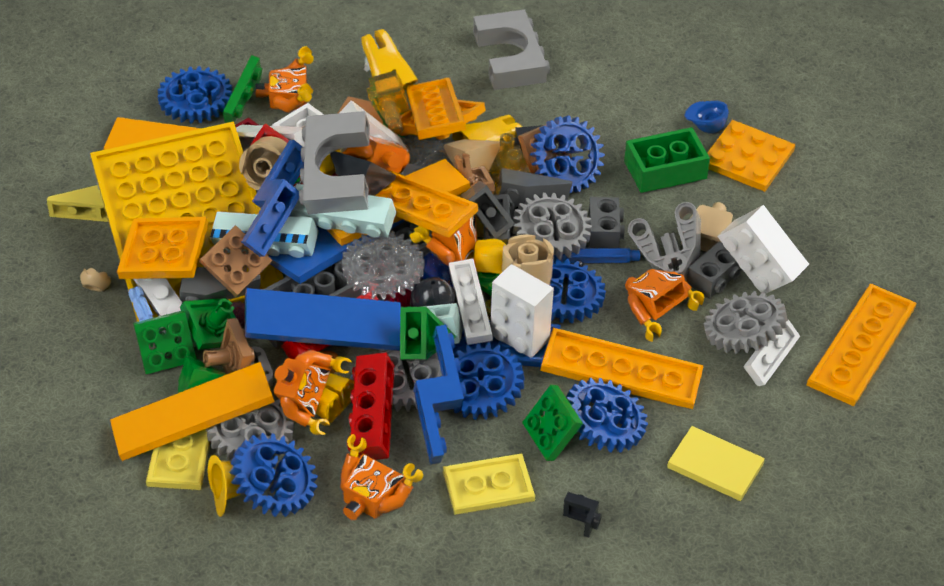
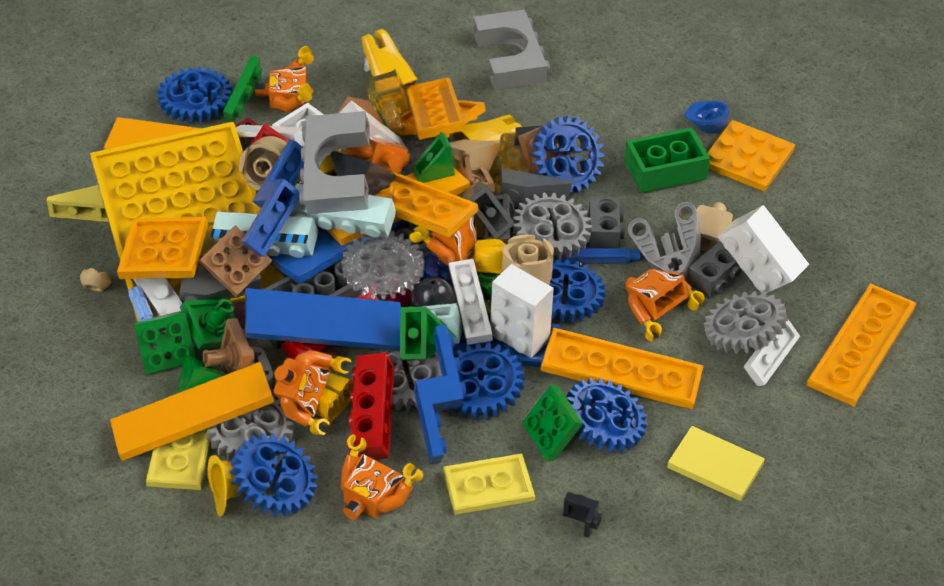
(435, 161): none -> green slope

